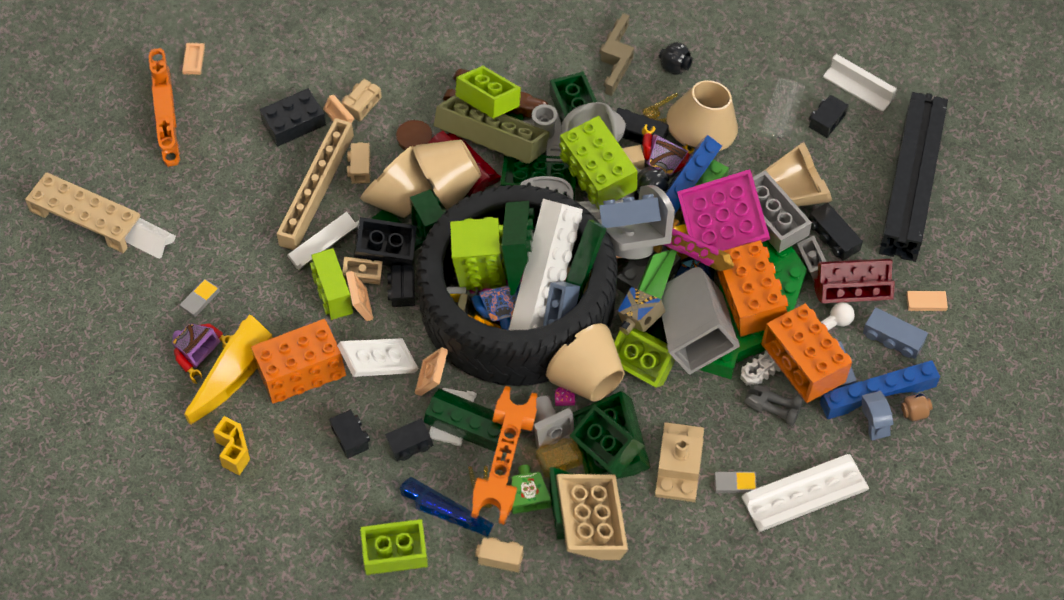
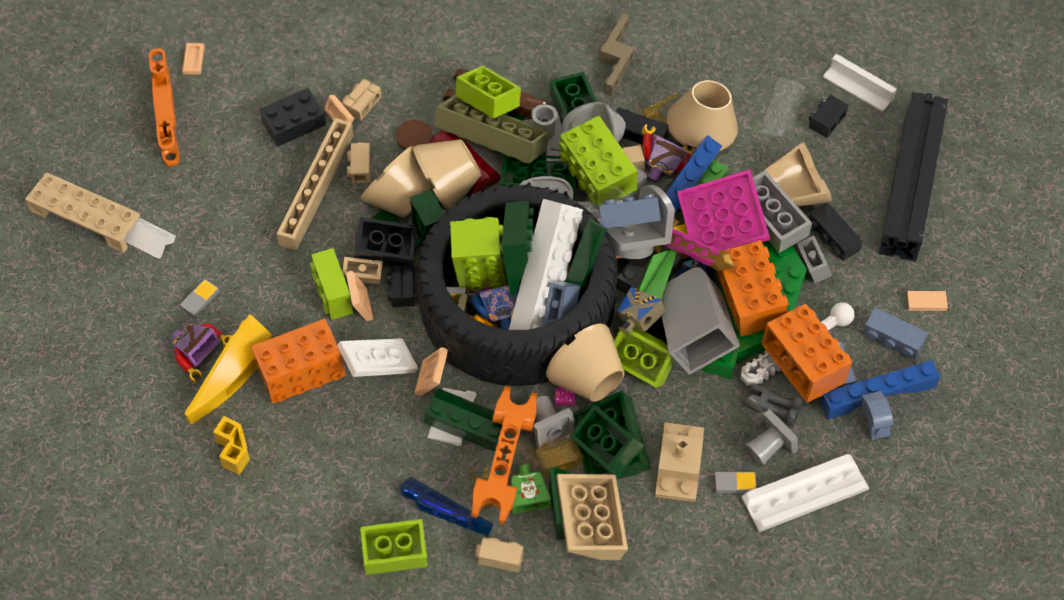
(322, 240): white panel -> none
(349, 433): black brick -> none
(409, 440): black brick -> none
(652, 176): black plant -> none
(675, 57): black plant -> none
(772, 439): none -> light grey plant
(854, 281): dark red brick -> none
(916, 407): medium nougat head -> none

